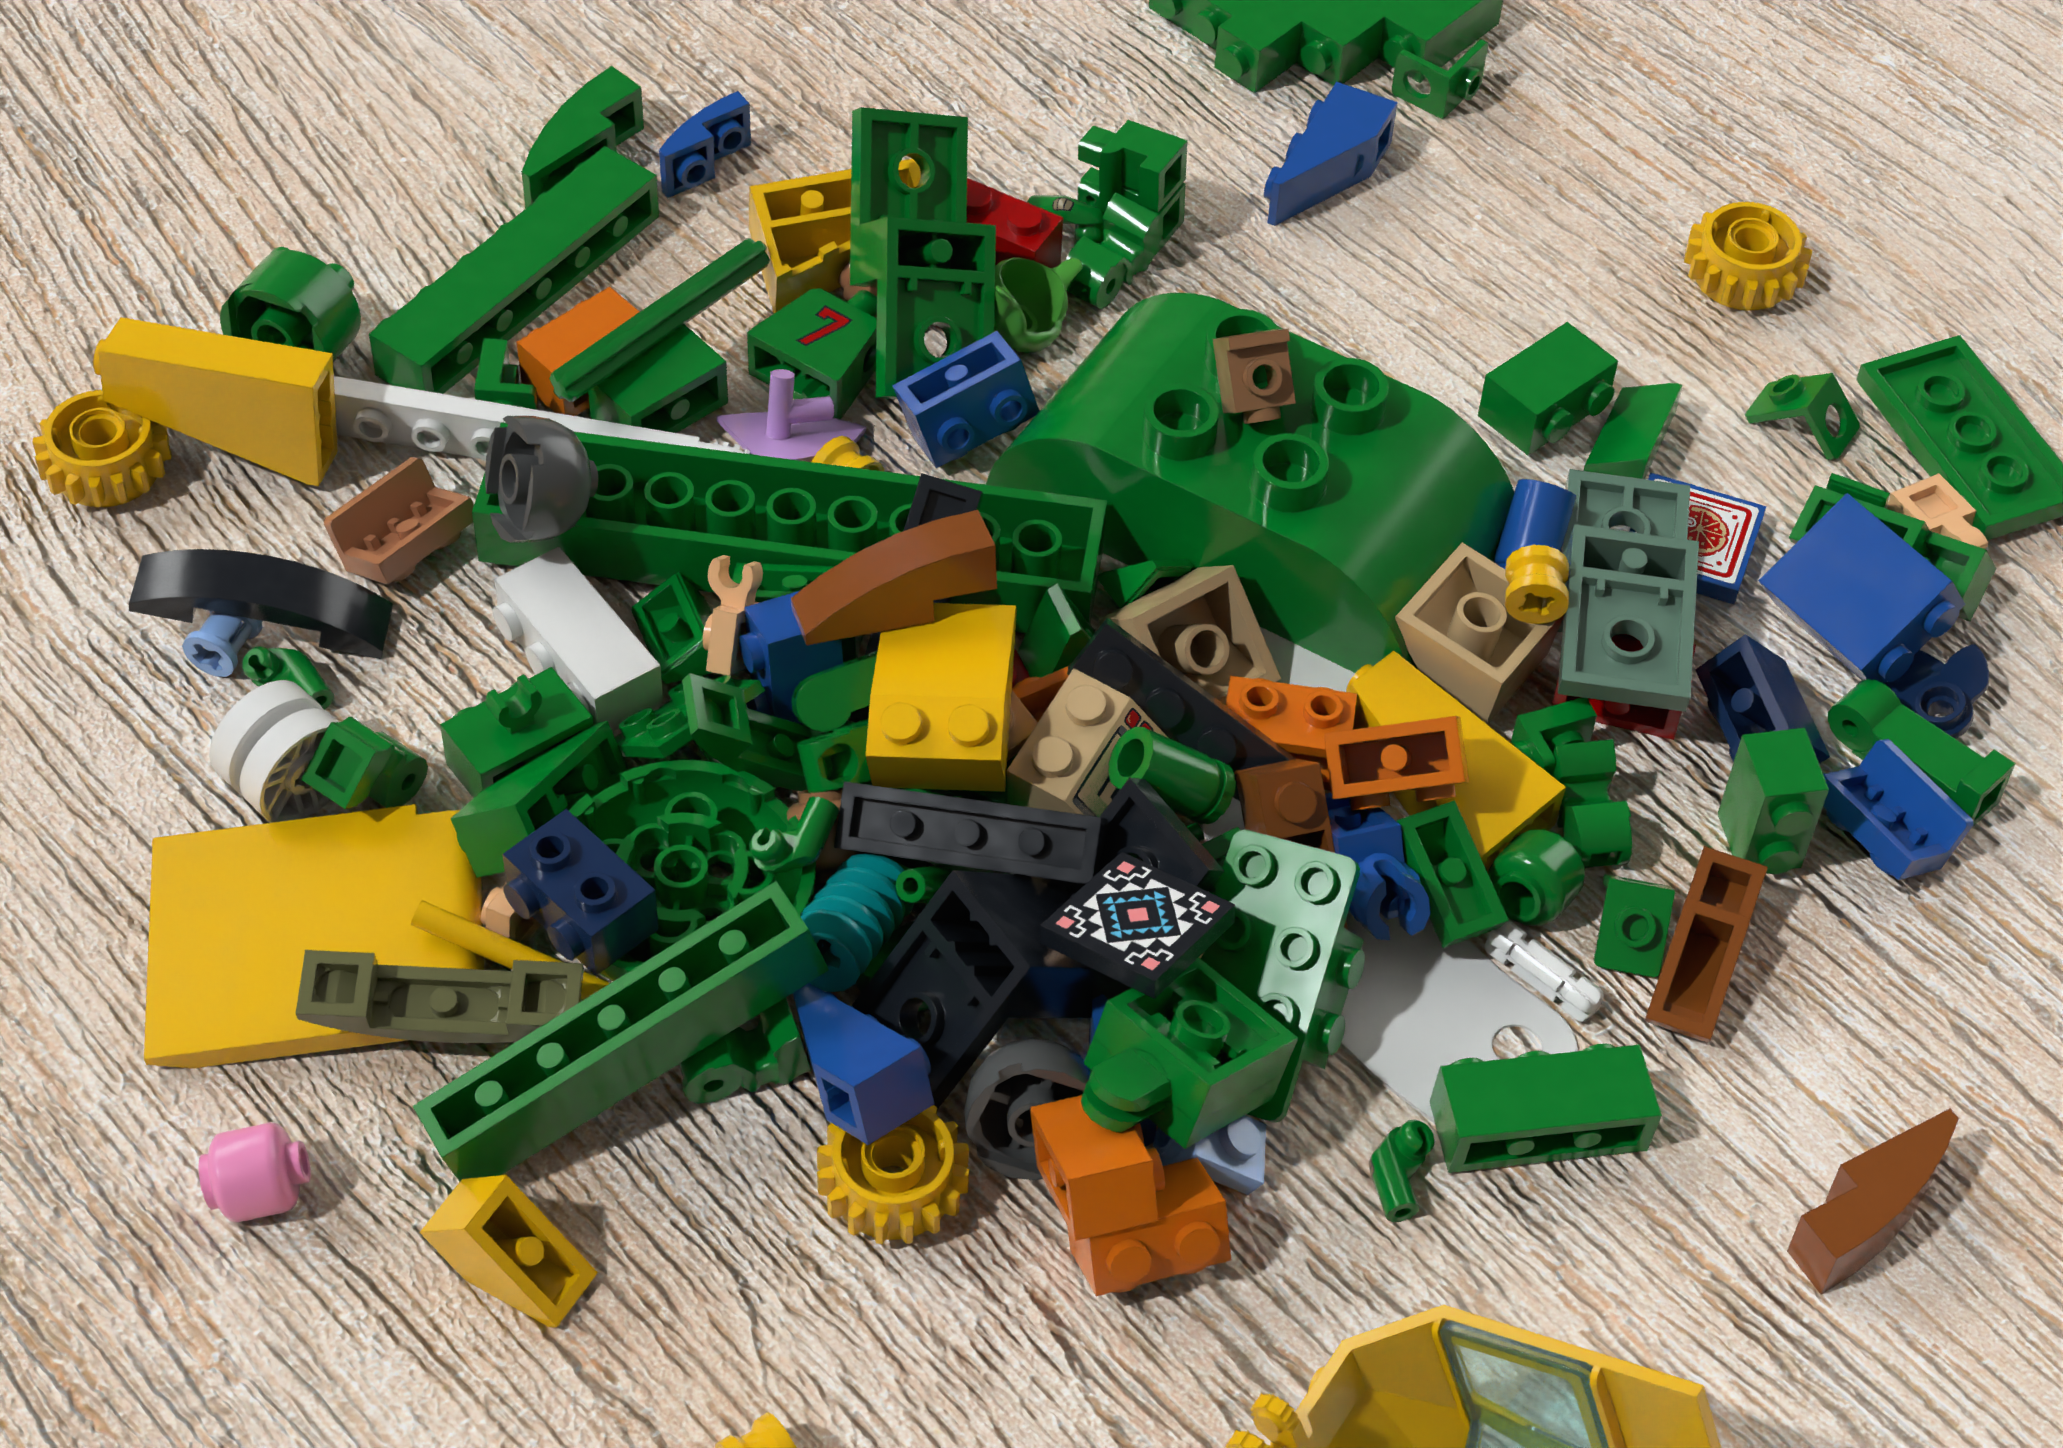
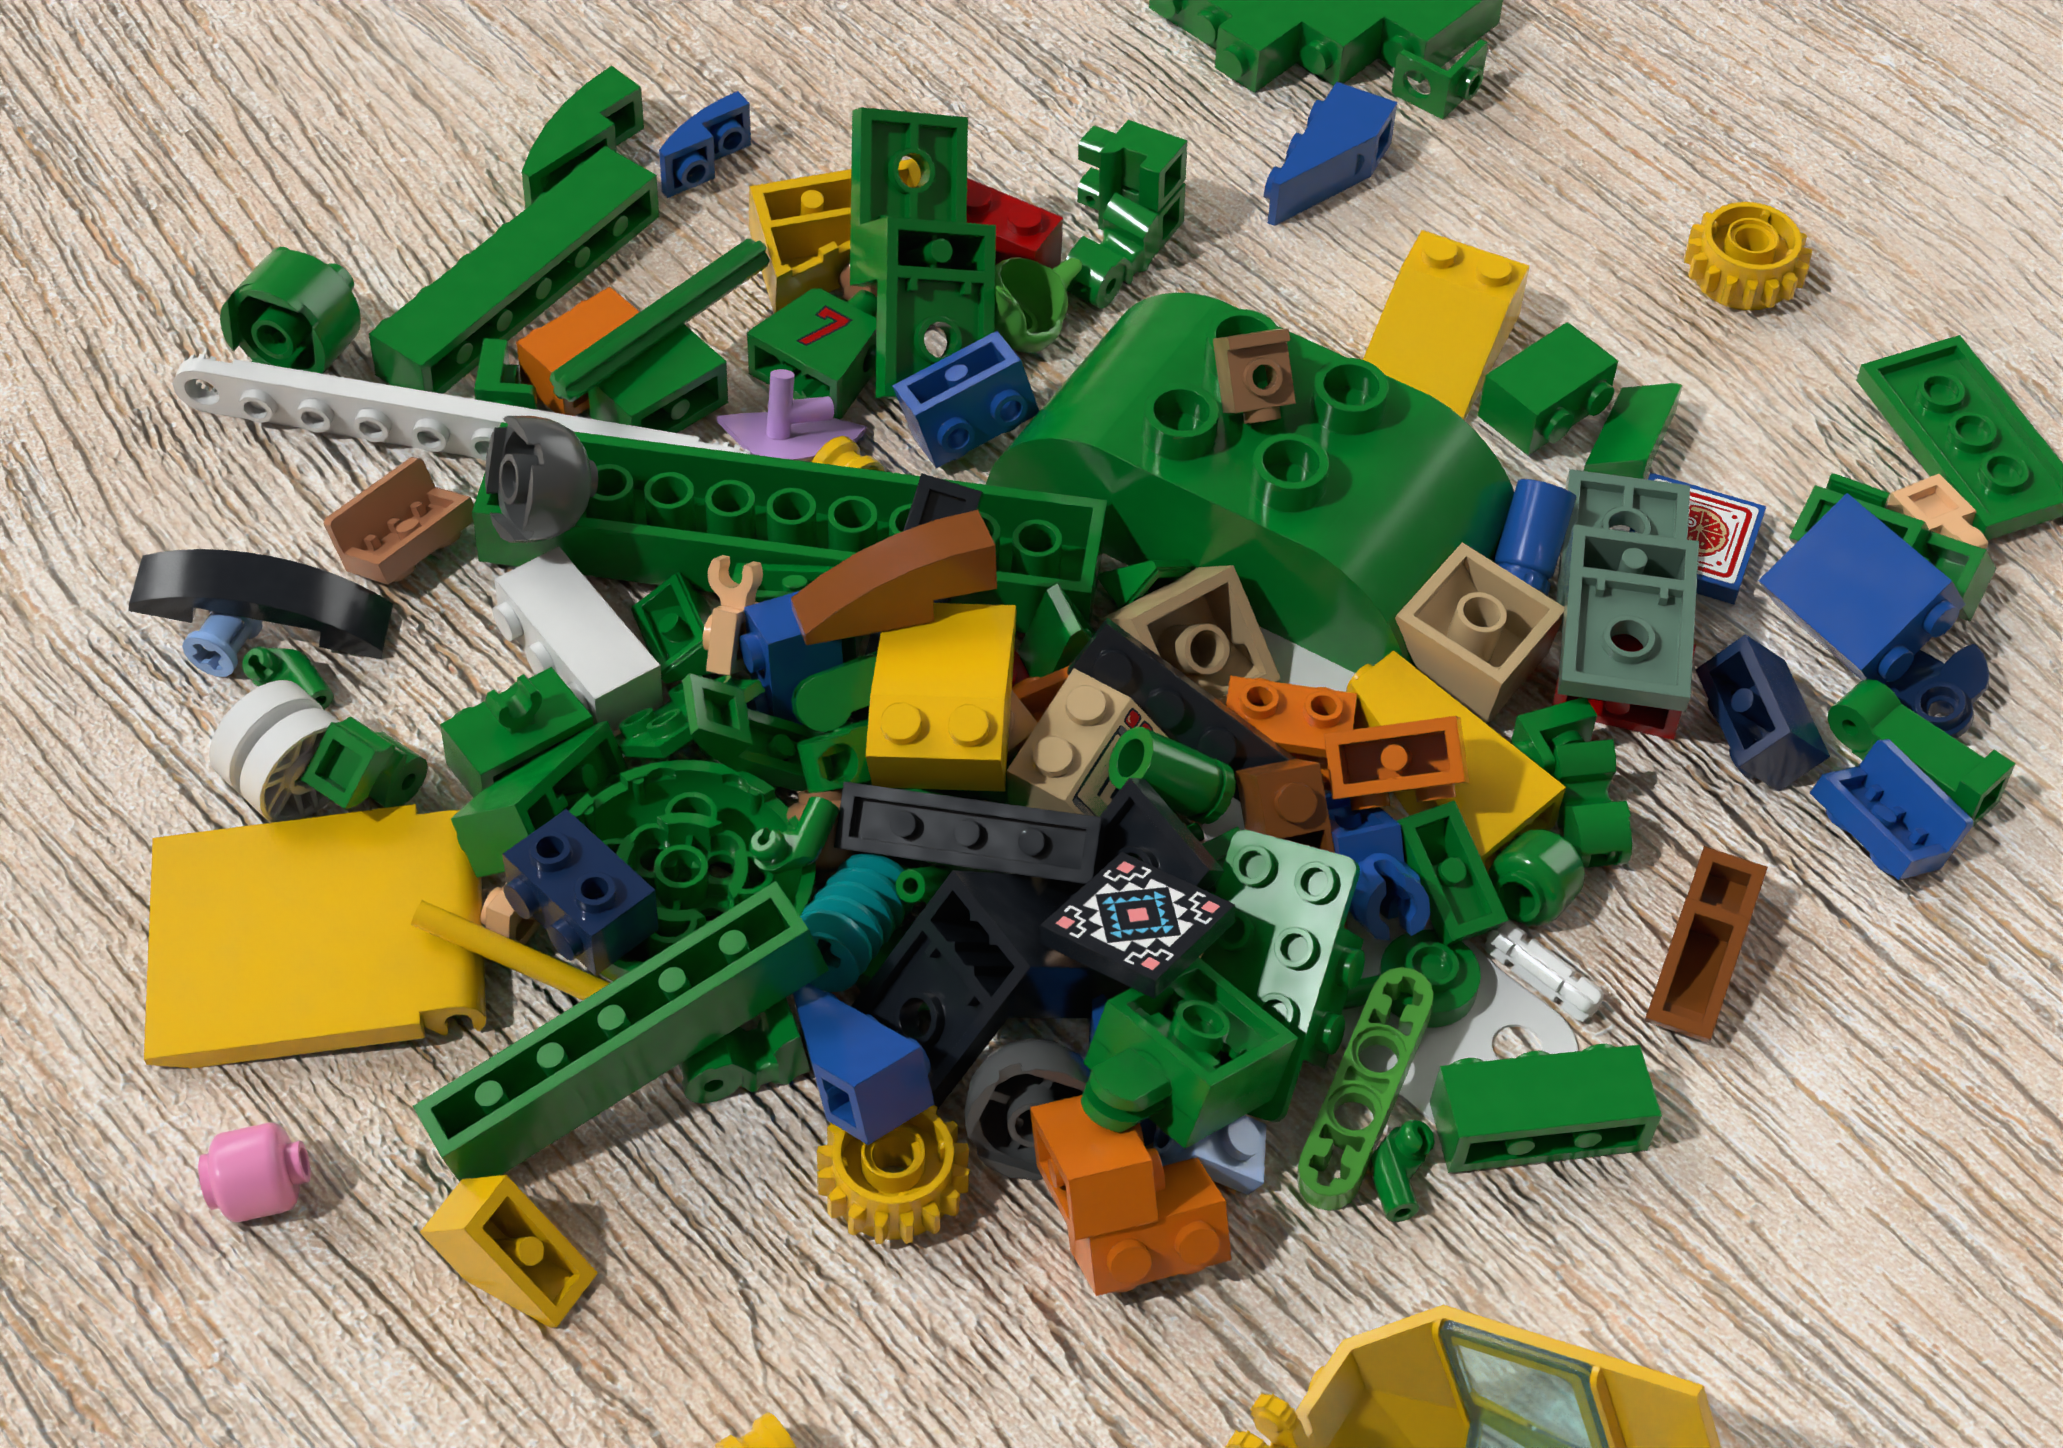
(99, 451): yellow gear -> none
(226, 391): yellow slope -> none
(433, 1002): olive slope -> none
(1086, 217): green arm -> none
(1370, 1088): none -> bright green beam
(1447, 319): none -> yellow slope
(1449, 969): none -> green piece
(1537, 584): yellow wheel -> none
(1633, 925): green bracket -> none
(1773, 799): green brick -> none
(1808, 398): green bracket -> none
(1870, 1202): dark orange slope -> none

